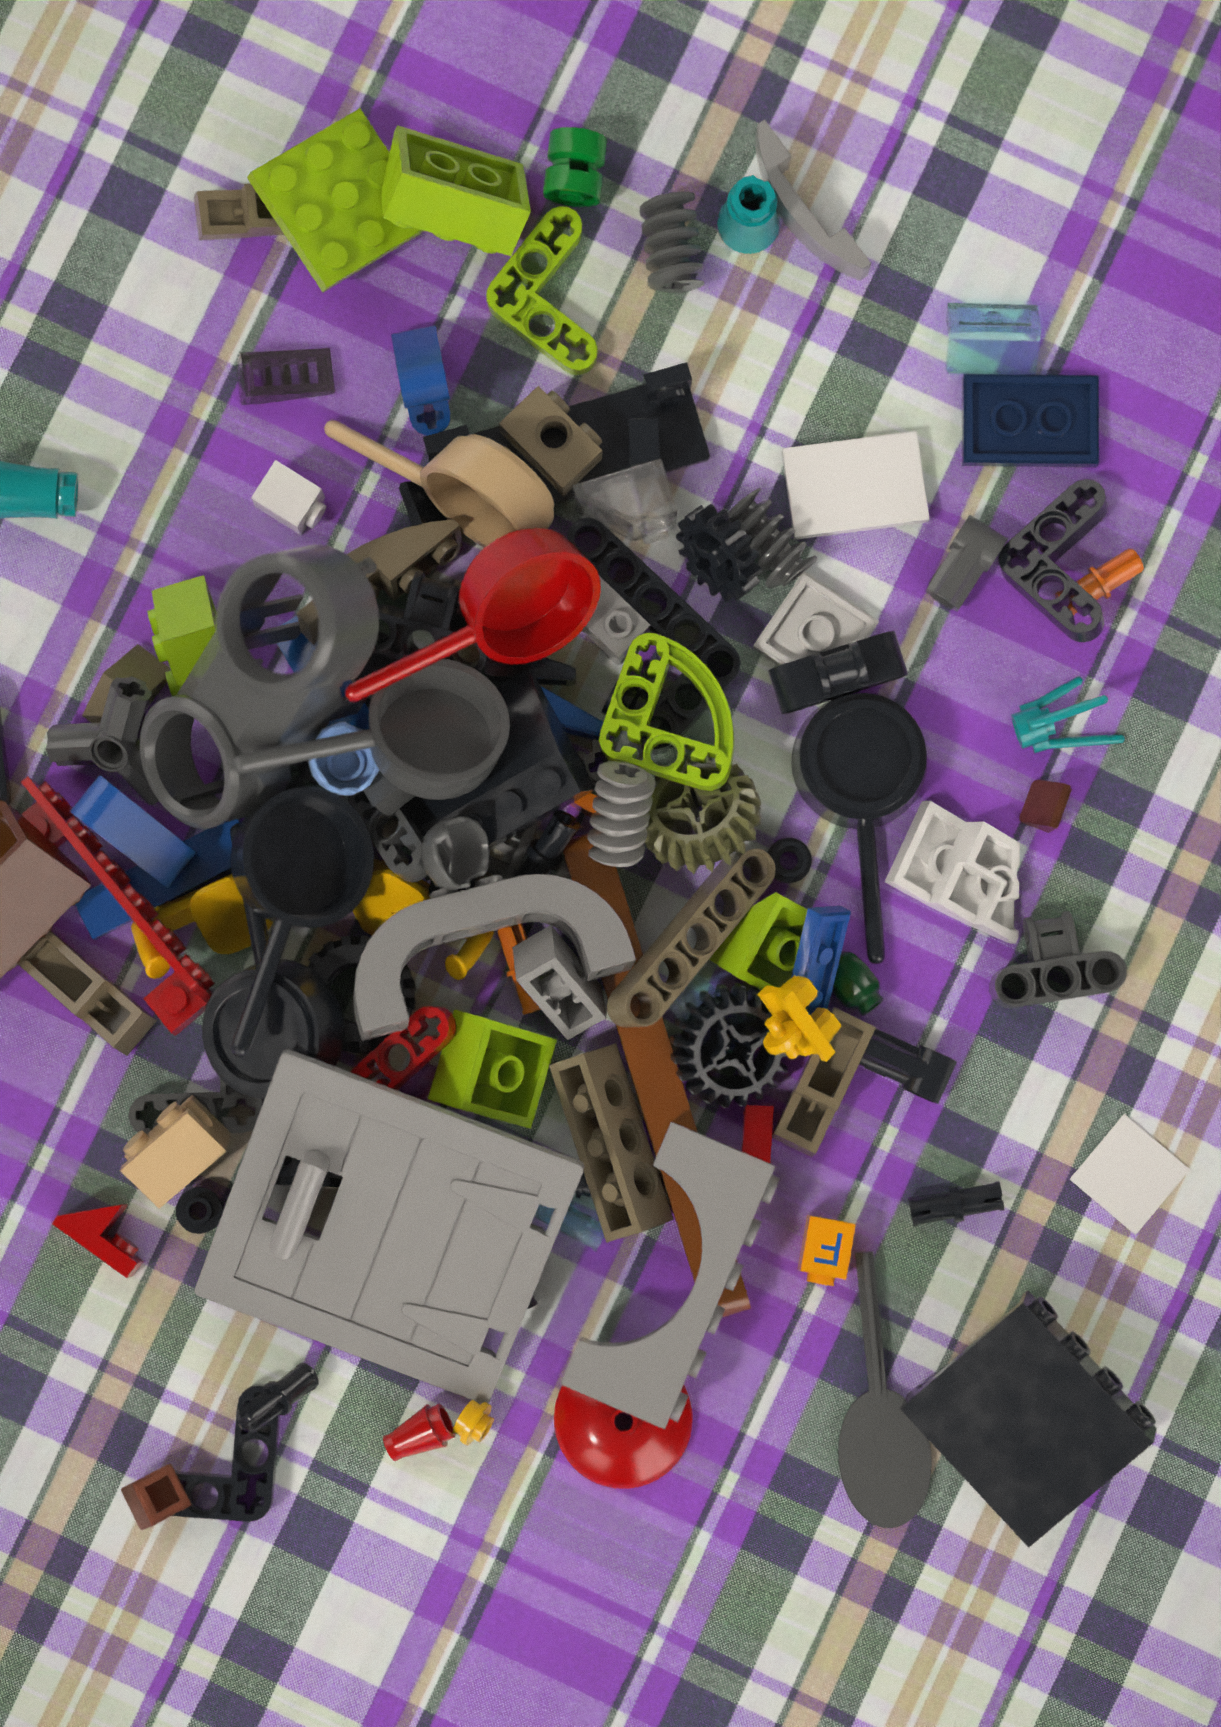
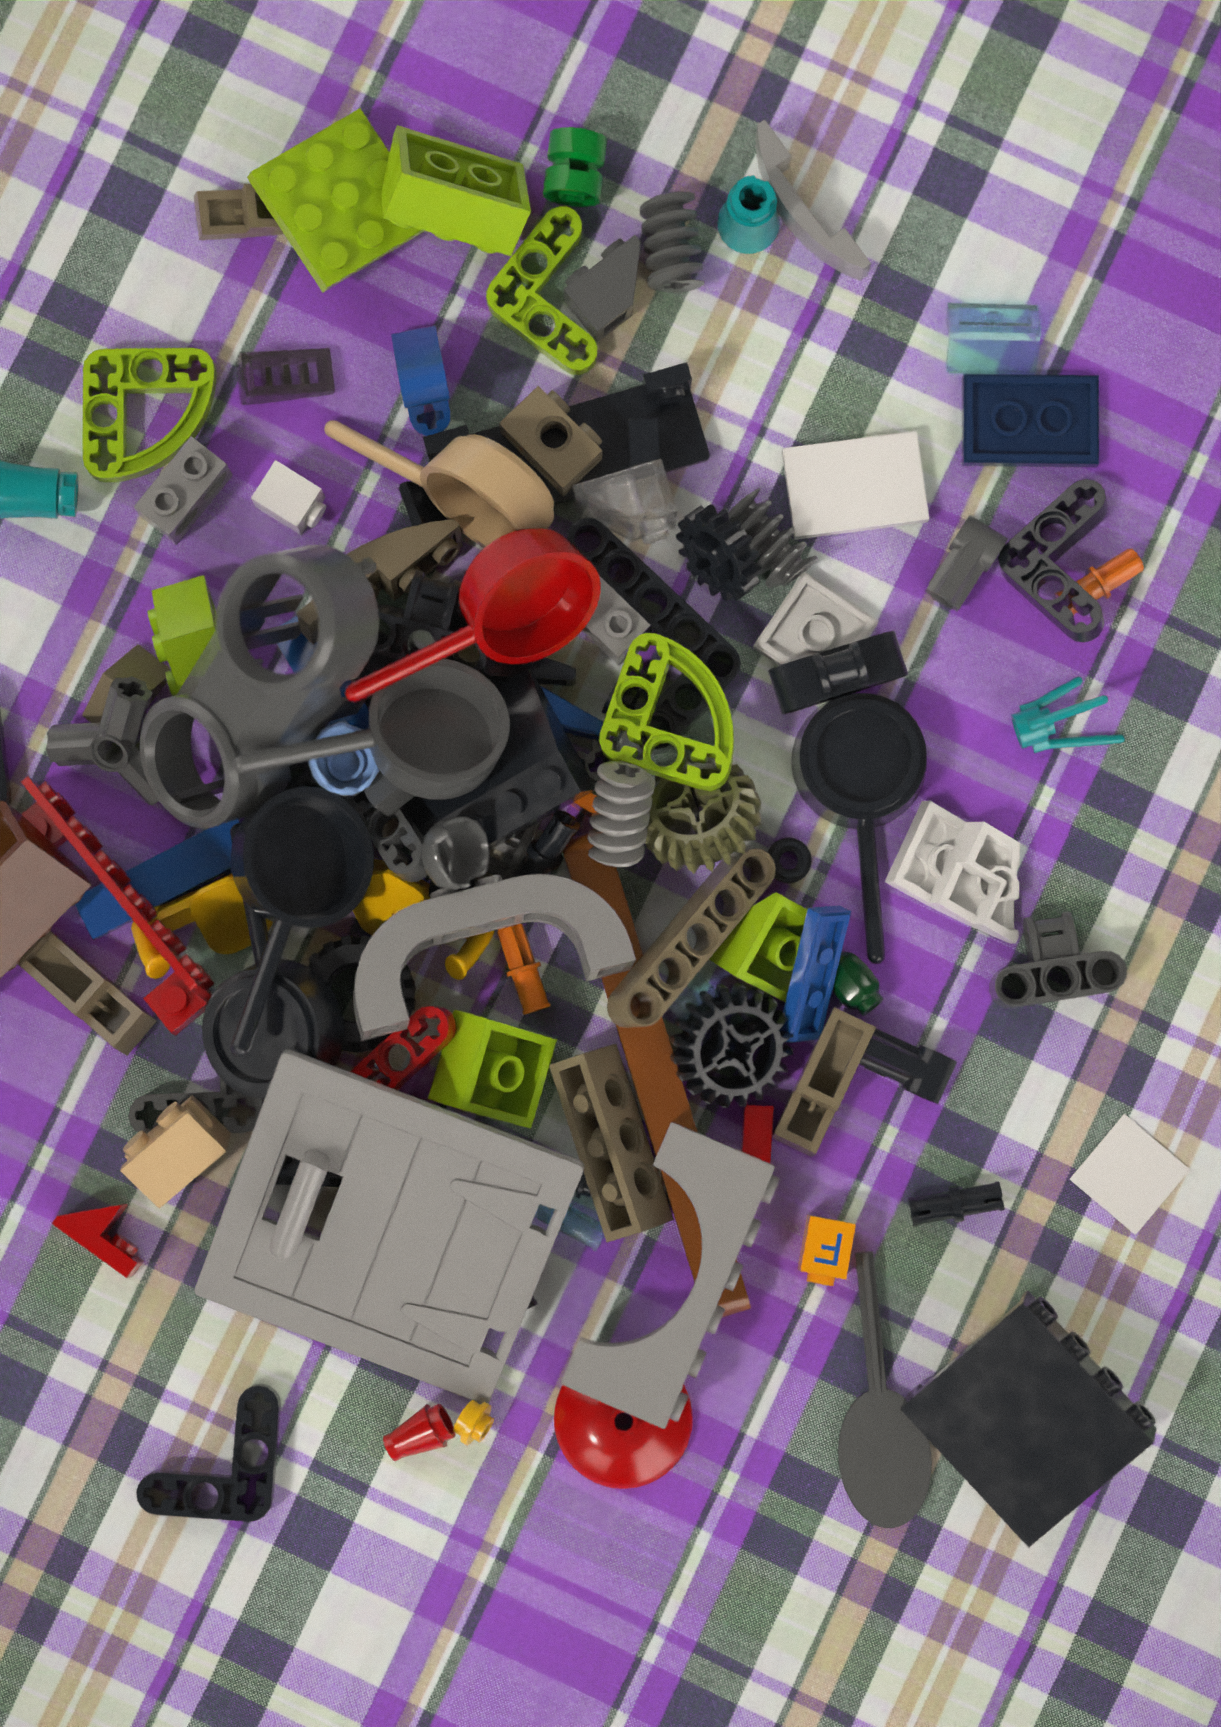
(126, 381): none -> lime beam
(133, 831): blue piece -> none
(155, 1497): copper slope -> none
(183, 490): none -> light grey brick
(213, 1206): black plate -> none
(277, 1398): black axle -> none
(557, 982): light grey brick -> none
(606, 292): none -> dark grey slope
(791, 1025): yellow hips -> none
(1045, 805): copper slope -> none

